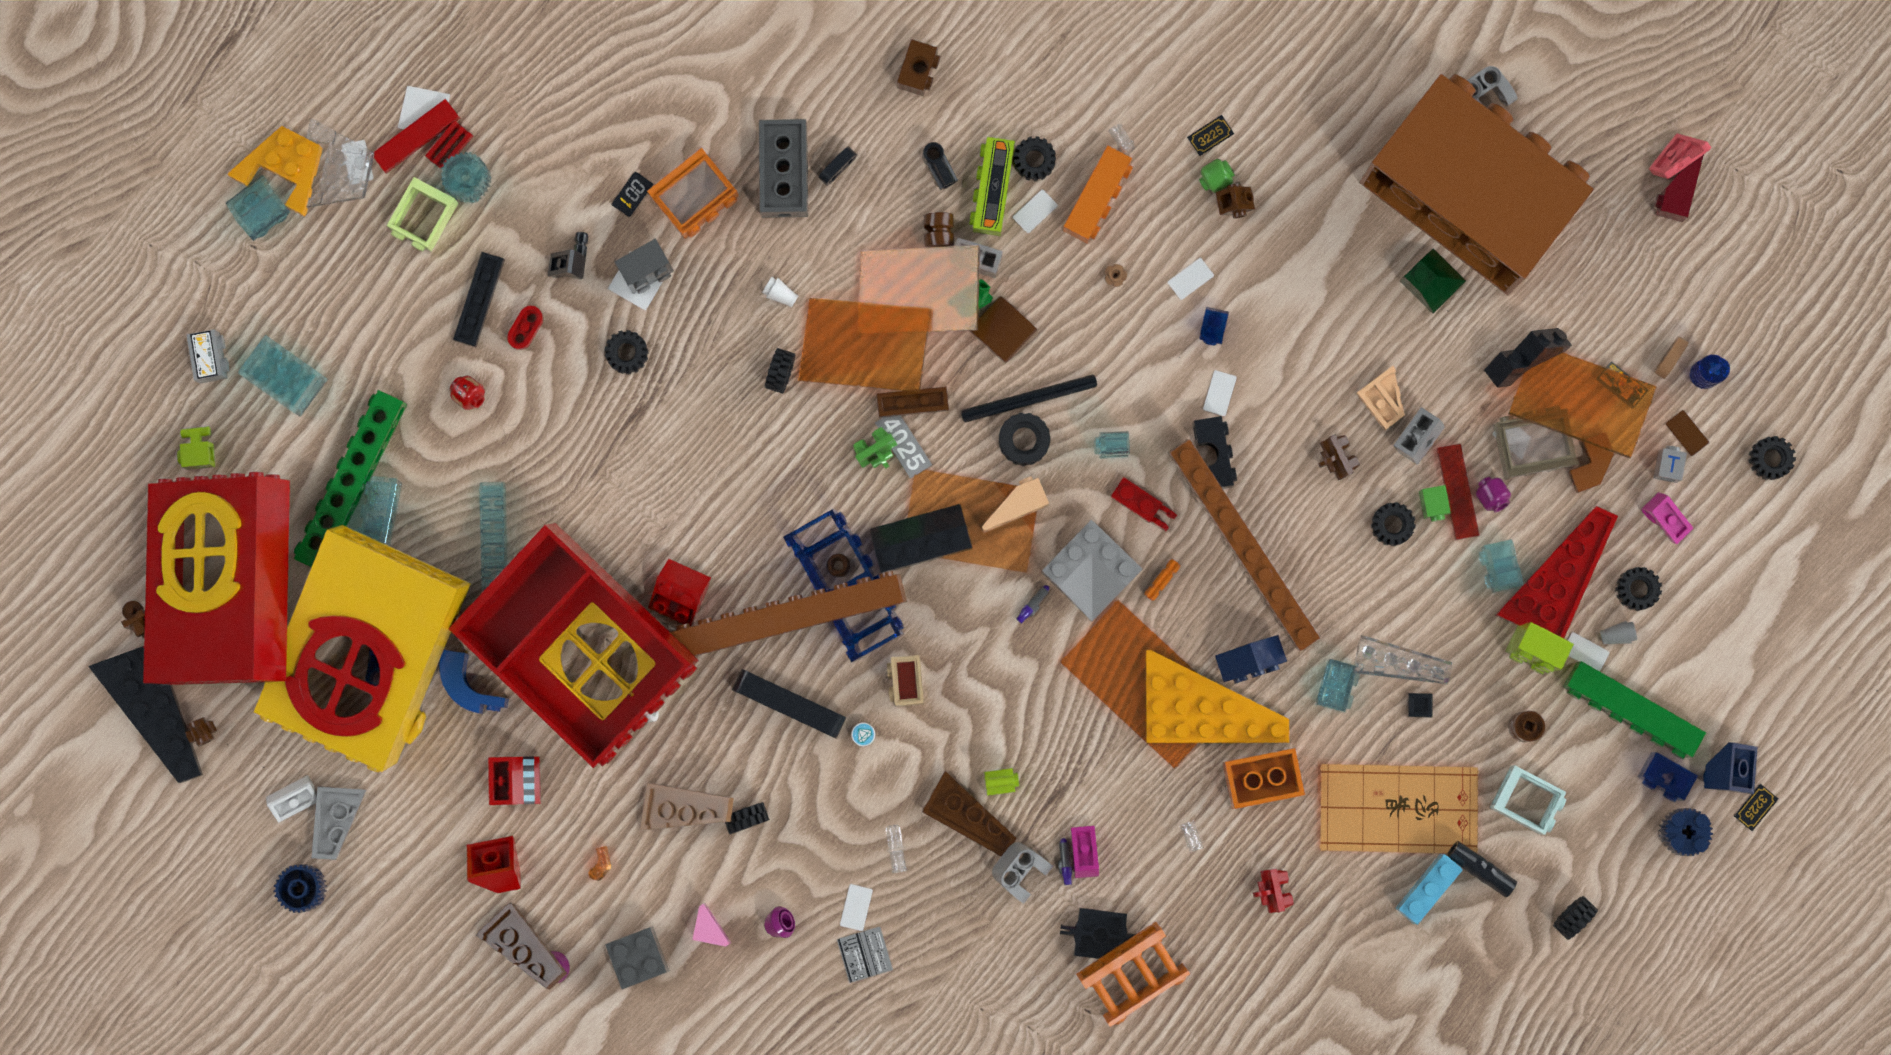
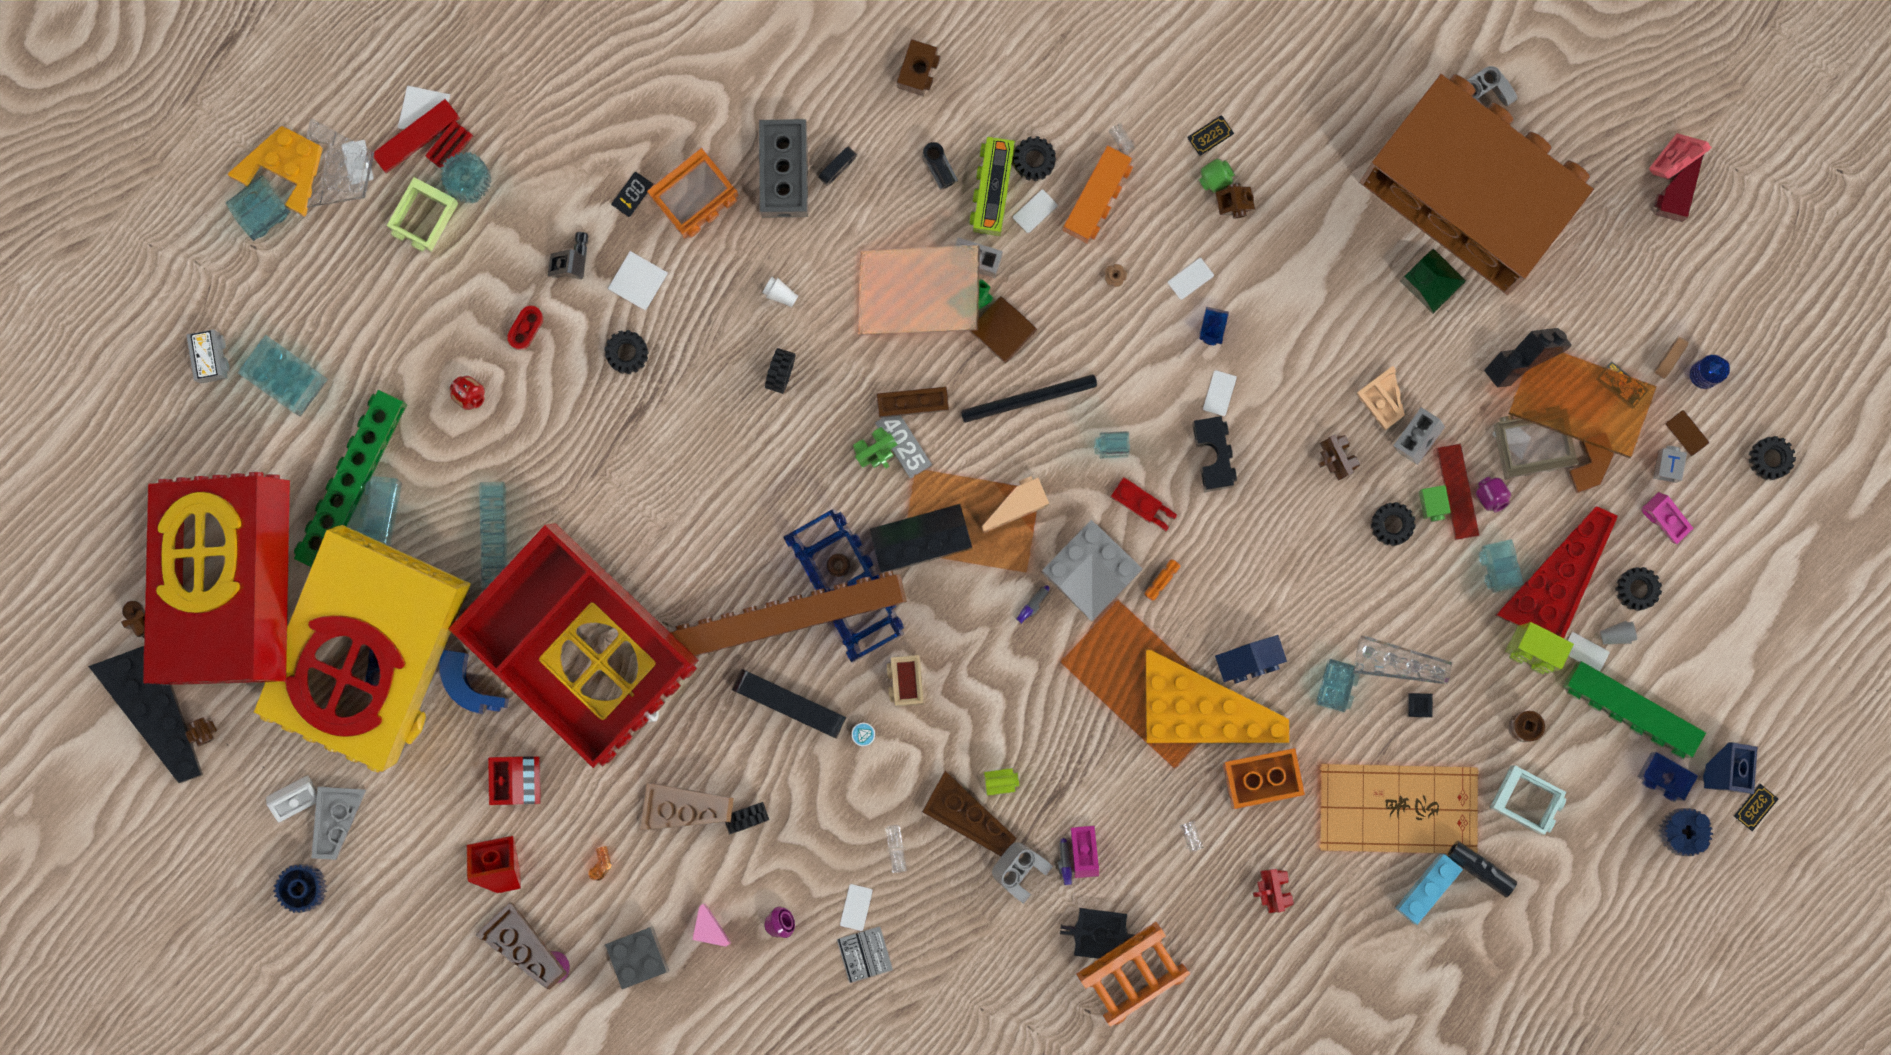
(197, 453): lime brick -> none
(479, 299): black tile -> none
(644, 267): dark grey brick -> none
(679, 592): red slope -> none
(864, 344): clear orange piece -> none
(938, 227): reddish brown wheel -> none
(1024, 421): black tyre -> none
(1243, 544): dark orange brick -> none
(1575, 917): black tyre -> none

